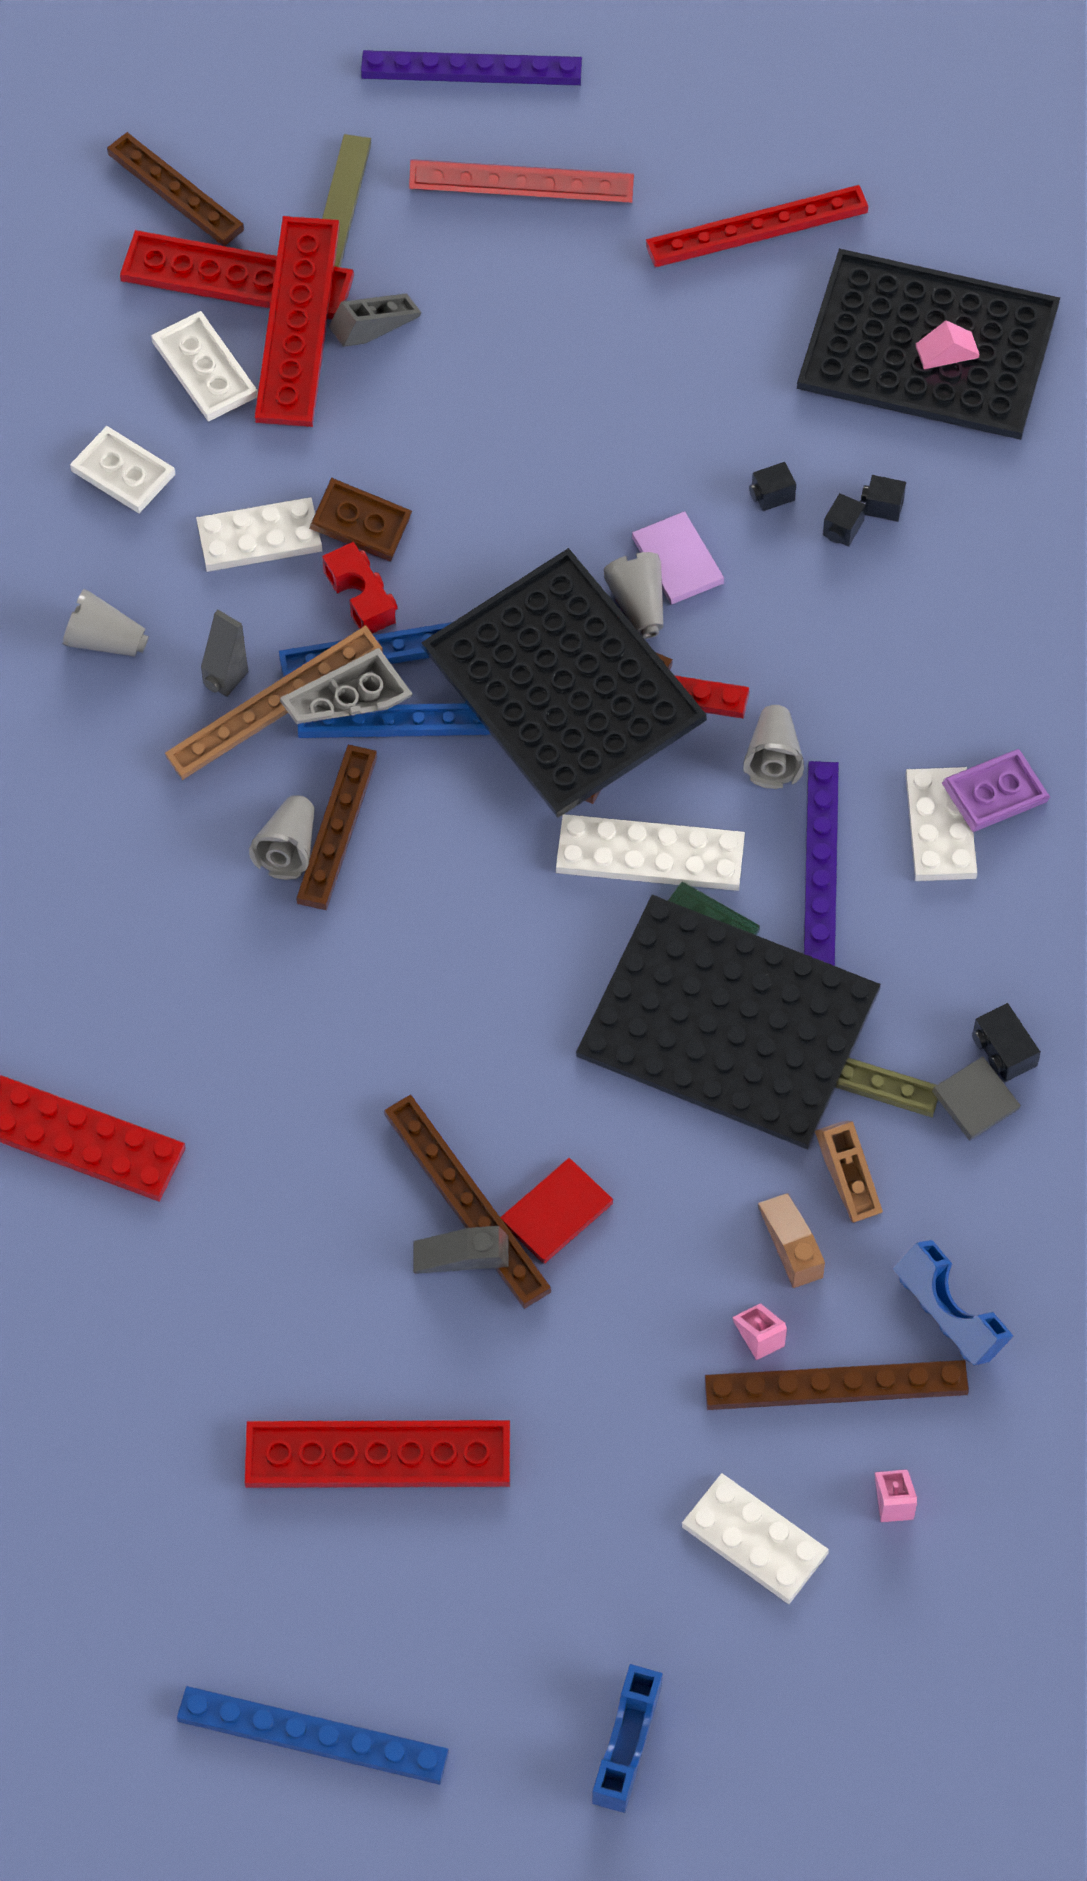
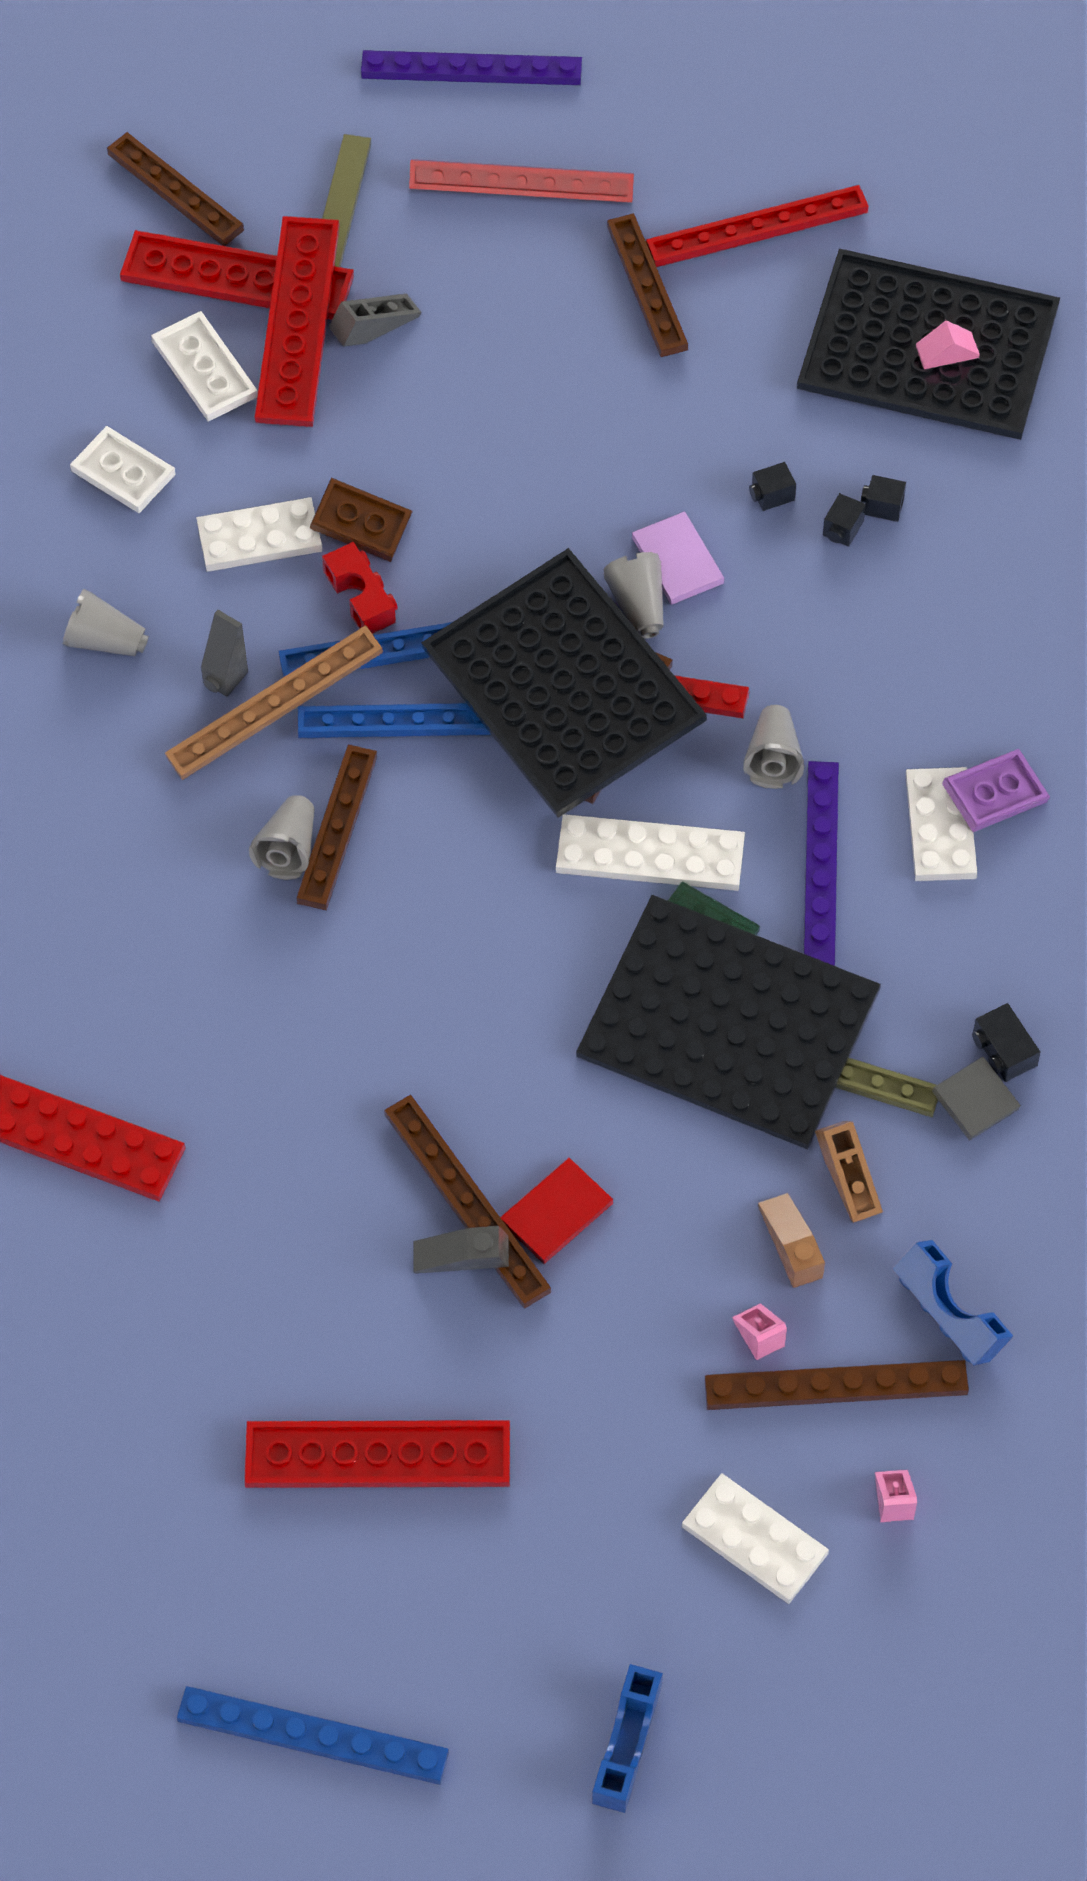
(353, 689): light grey wedge -> none
(647, 285): none -> reddish brown plate

